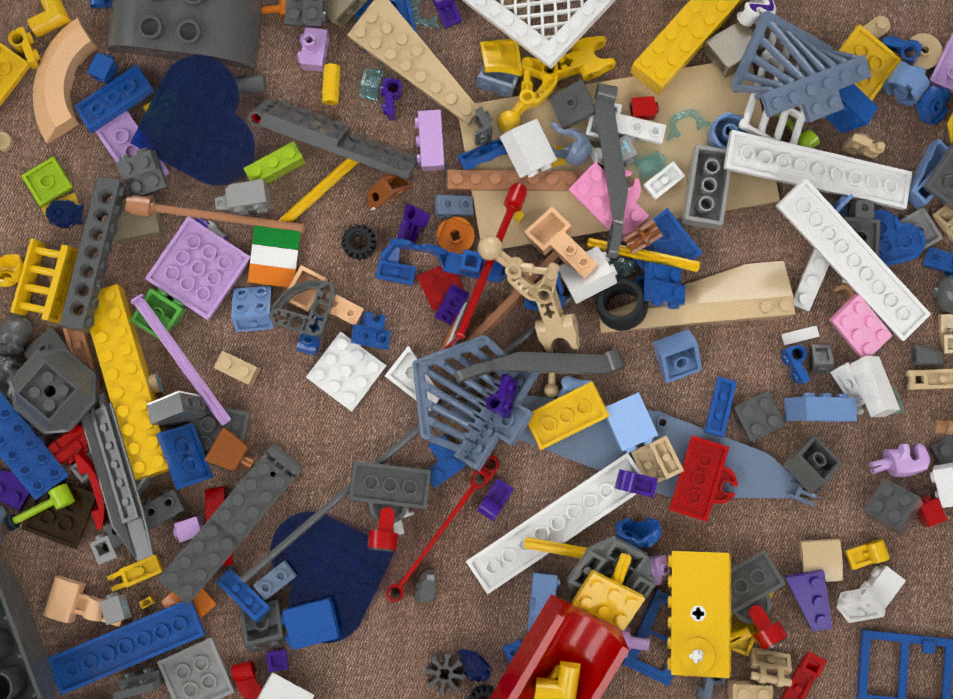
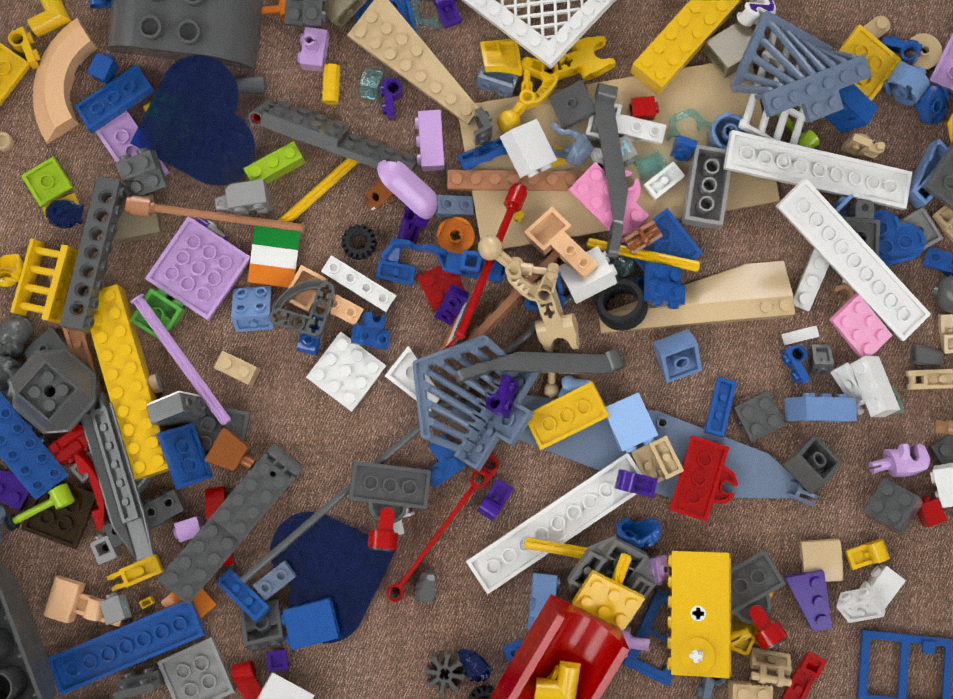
(359, 284): none -> white piece
(408, 188): none -> lavender brick
(683, 148): none -> blue plate

